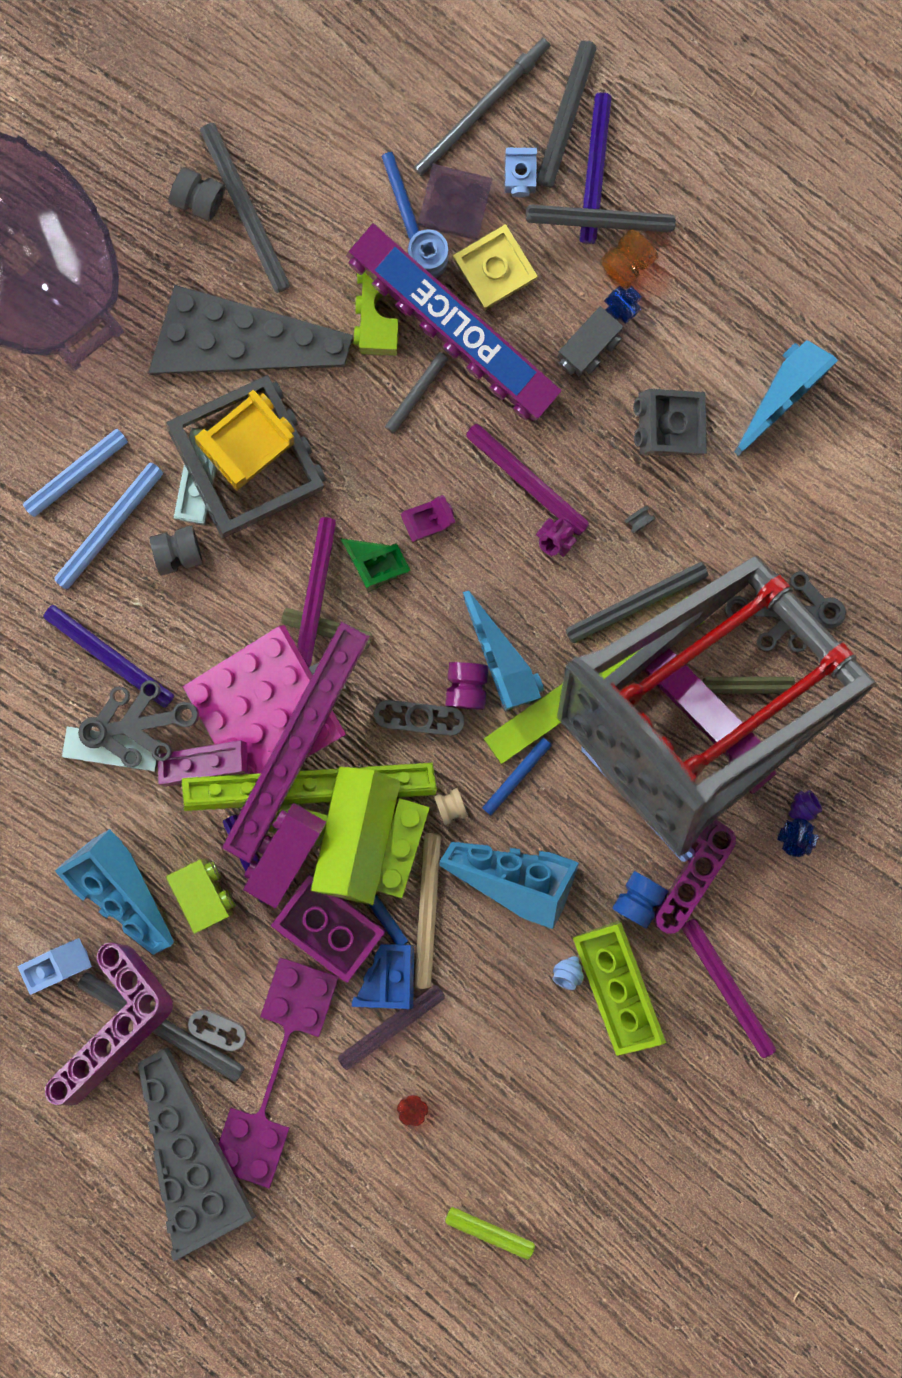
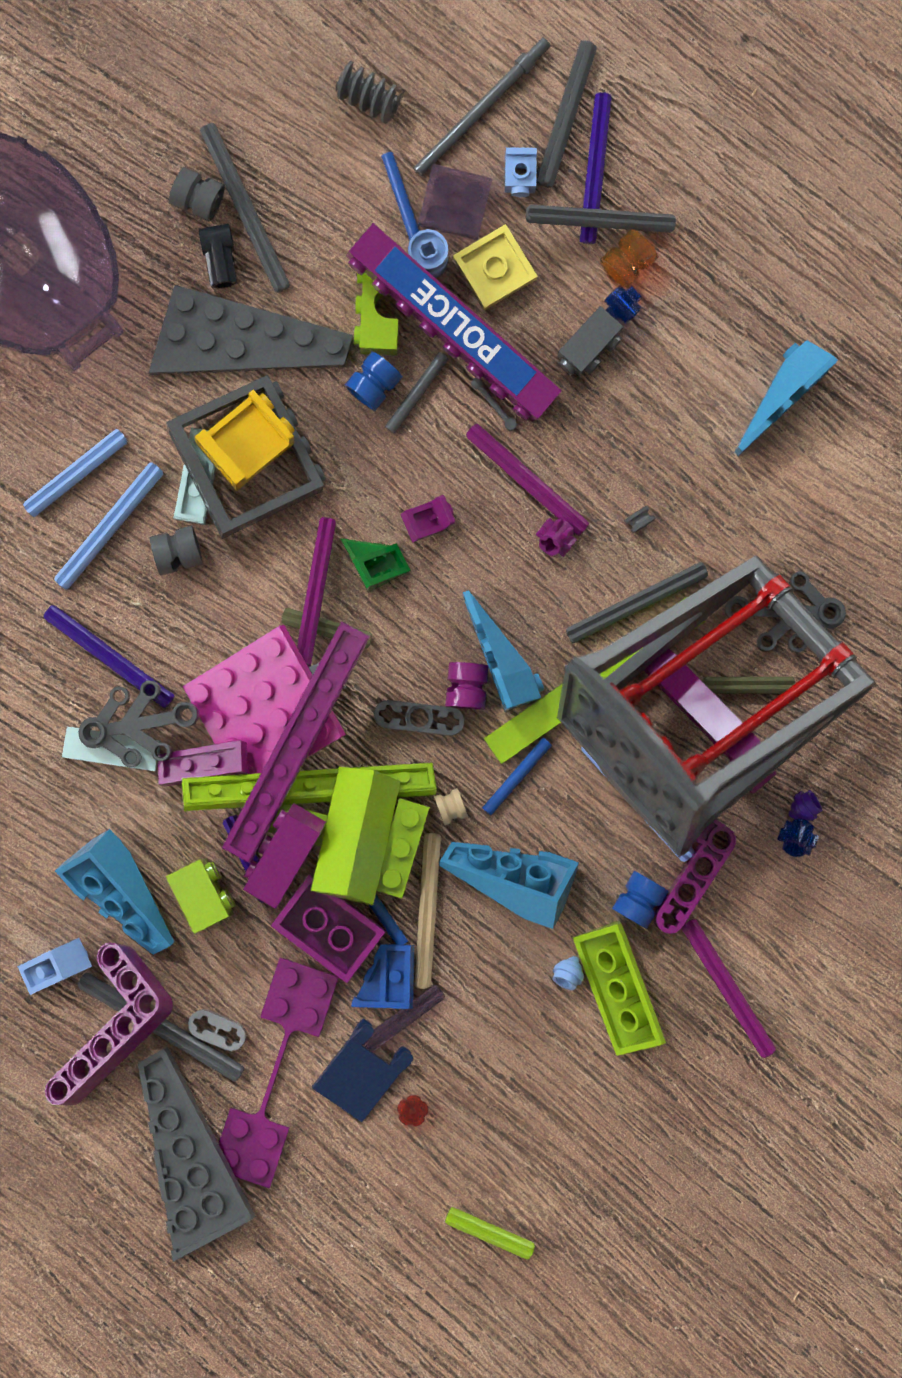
(218, 248): none -> black piece
(358, 1076): none -> dark blue flag
(367, 93): none -> dark grey piece
(371, 383): none -> blue wheel
(510, 423): none -> dark grey hinge
(670, 422): dark grey plate -> none

